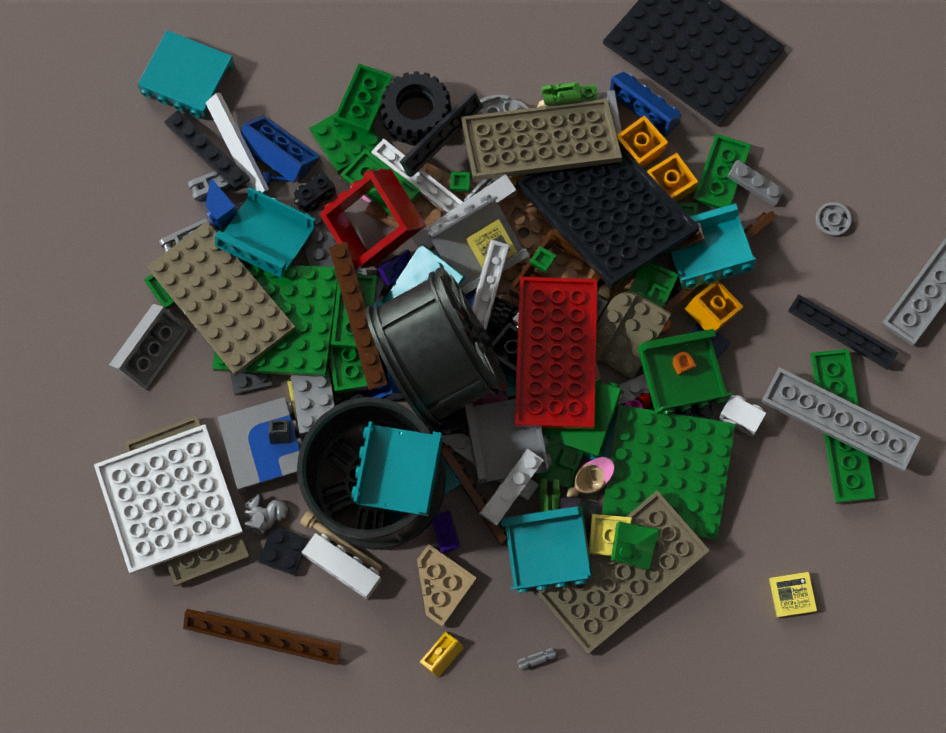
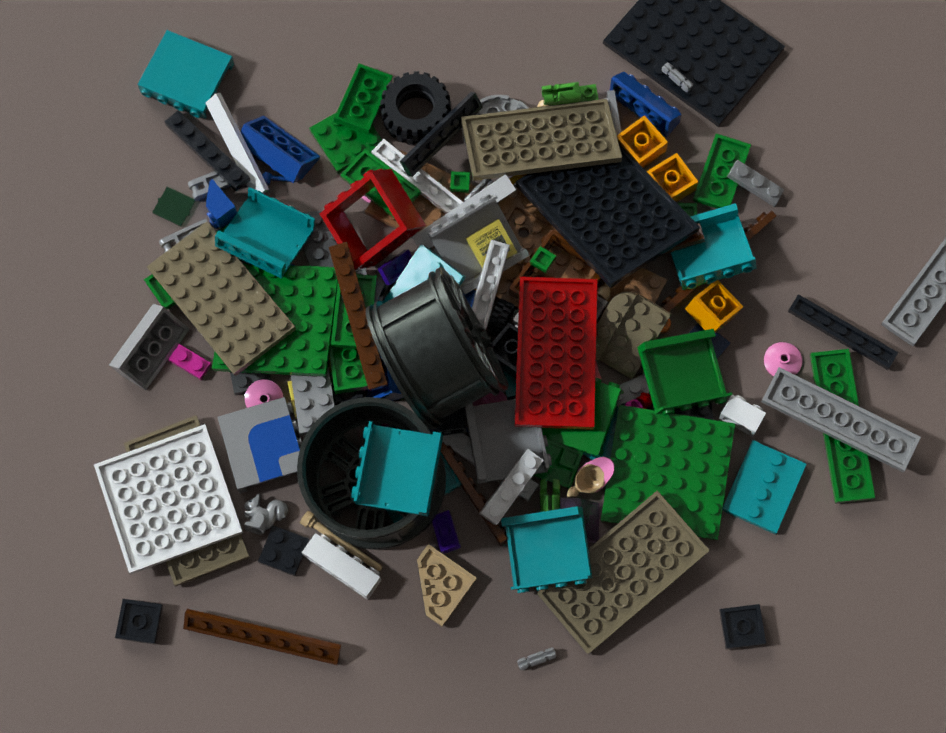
(139, 621): none -> black plate
(173, 206): none -> clear green piece
(190, 362): none -> dark pink plate
(260, 388): none -> bright pink dish
(279, 431): pearl dark grey slope -> none
(314, 192): black brick -> none
(442, 654): yellow slope -> none
(603, 533): light yellow tile -> none
(634, 545): green plate -> none
(654, 283): green plate -> none
(677, 77): none -> light grey axle
(683, 362): orange tile -> none
(742, 626): none -> black plate
(764, 487): none -> teal plate
(773, 360): none -> bright pink dish
(792, 594): light yellow tile -> none
(833, 219): light grey wheel -> none

